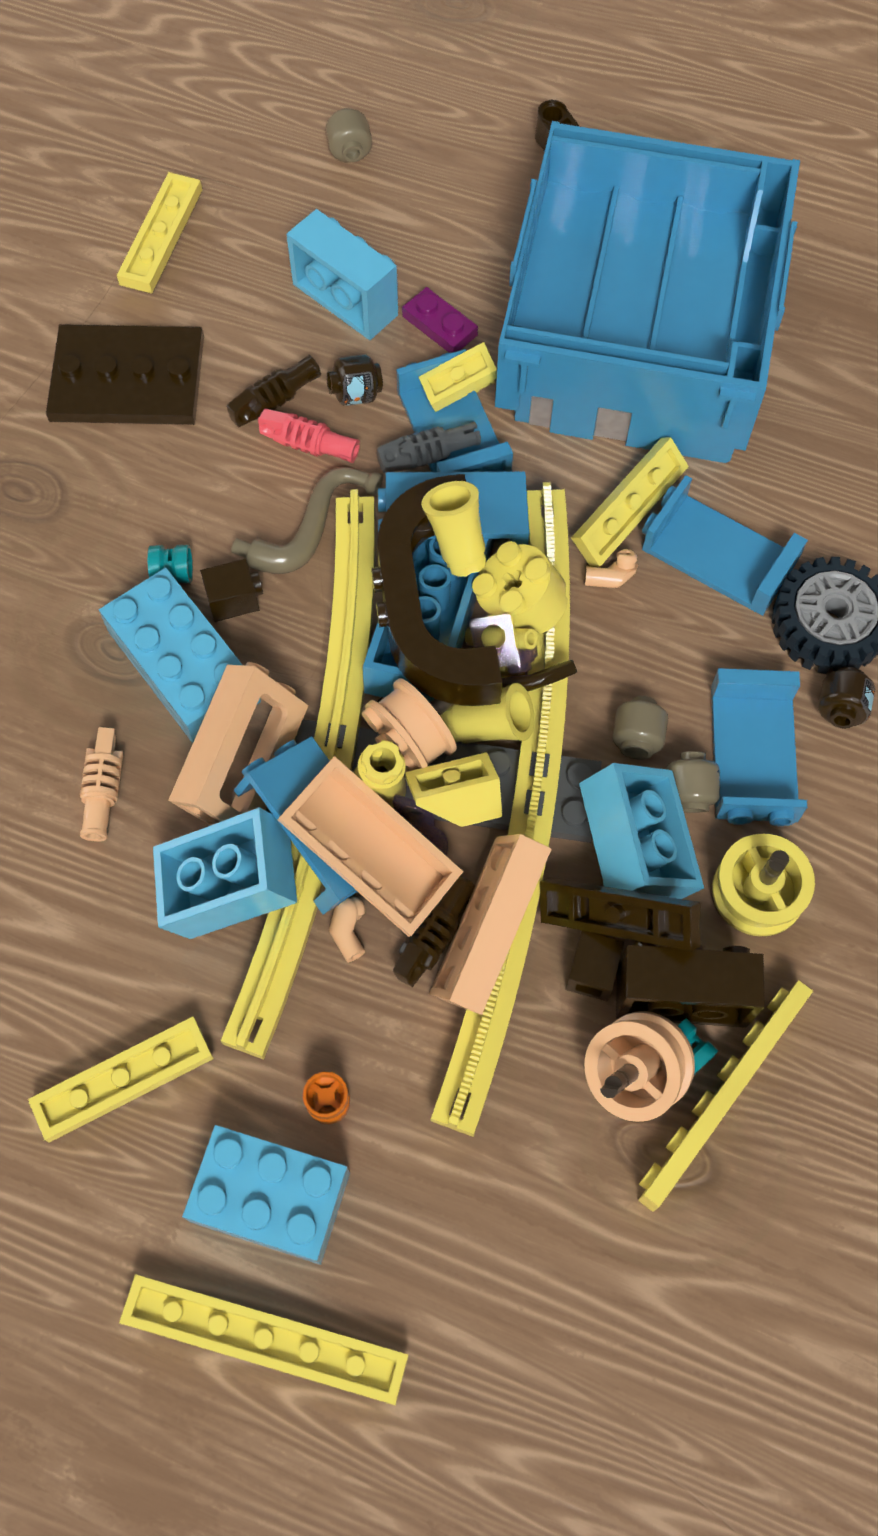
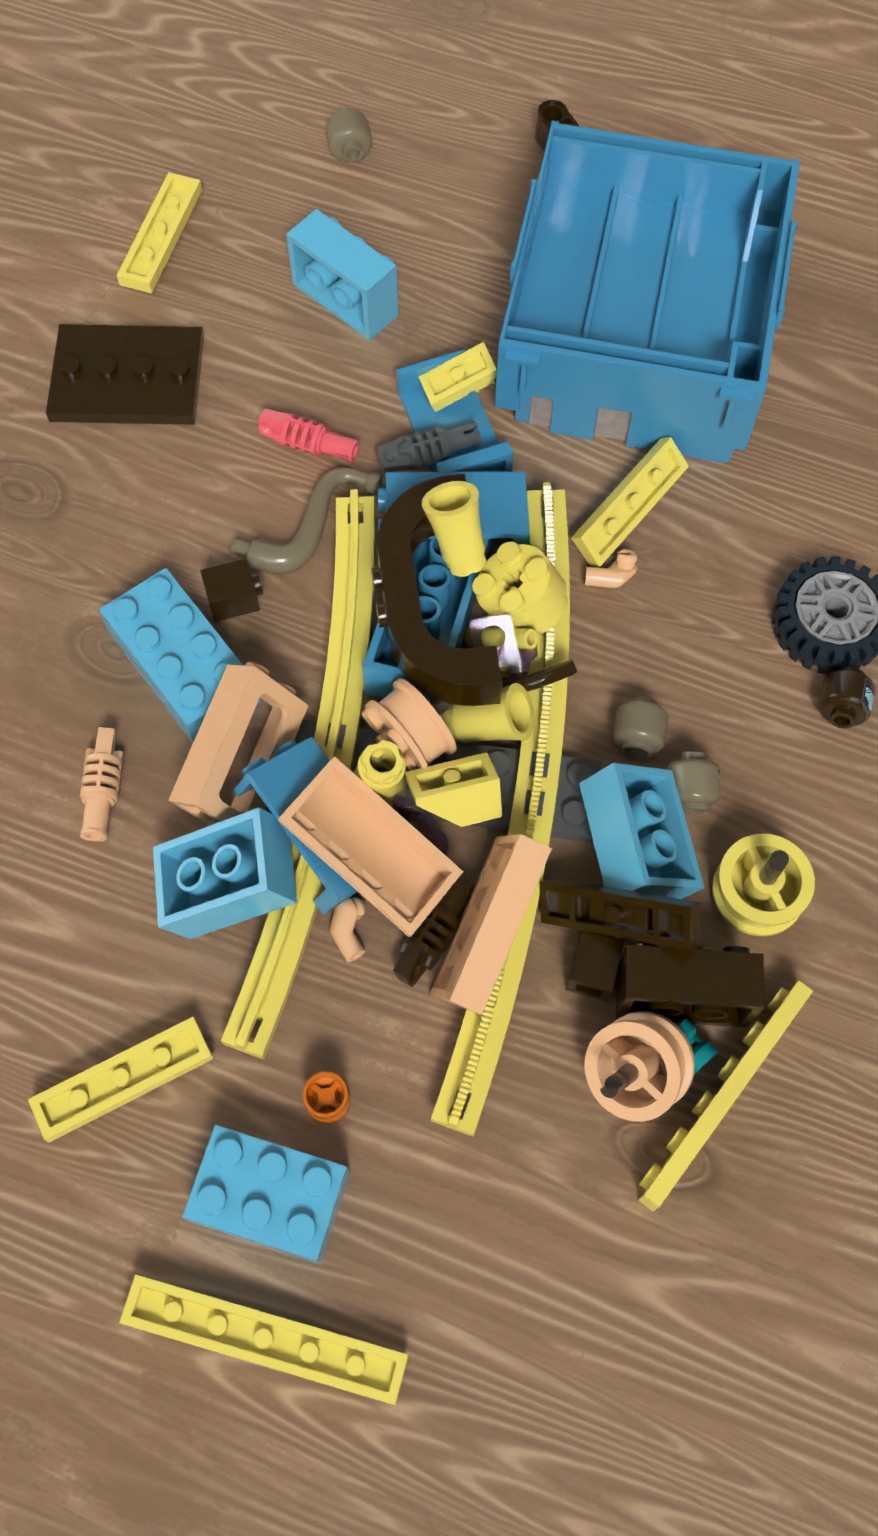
(176, 560): teal wheel -> none
(272, 391): dark brown hinge -> none
(355, 380): dark brown head -> none
(439, 321): magenta plate -> none
(719, 550): dark azure panel -> none
(756, 746): dark azure panel -> none

